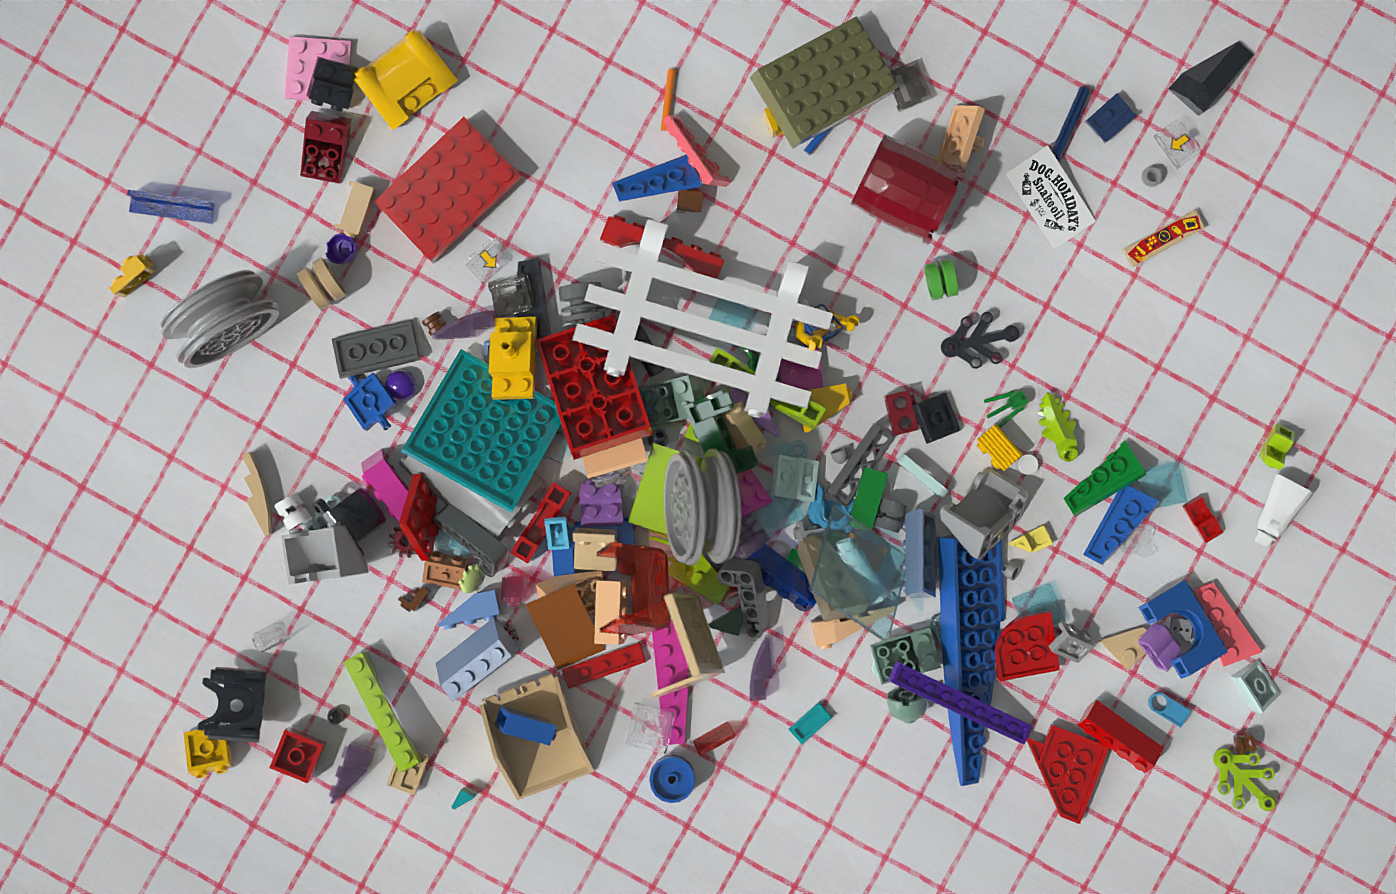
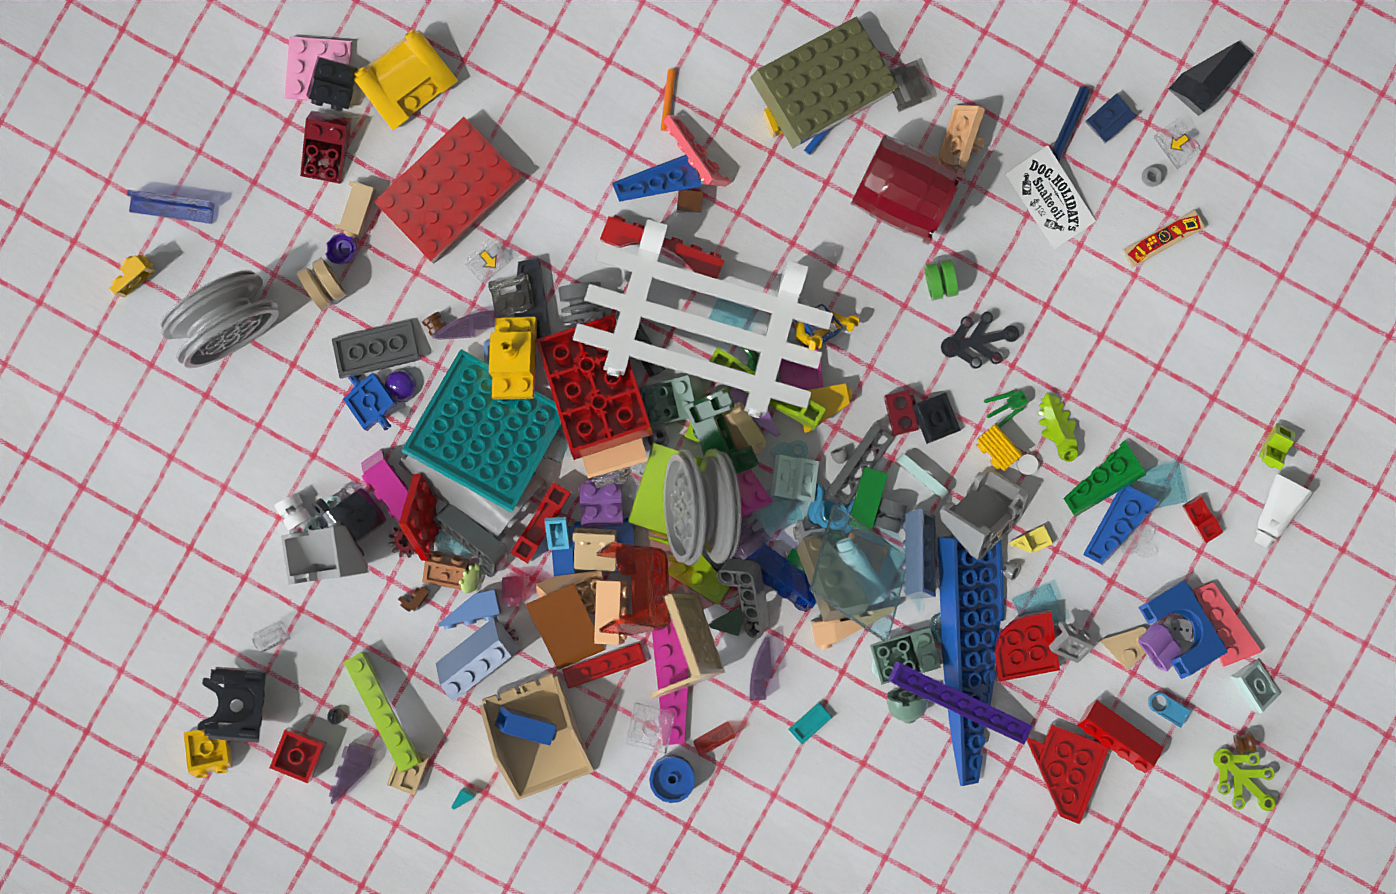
(259, 502): tan slope -> none

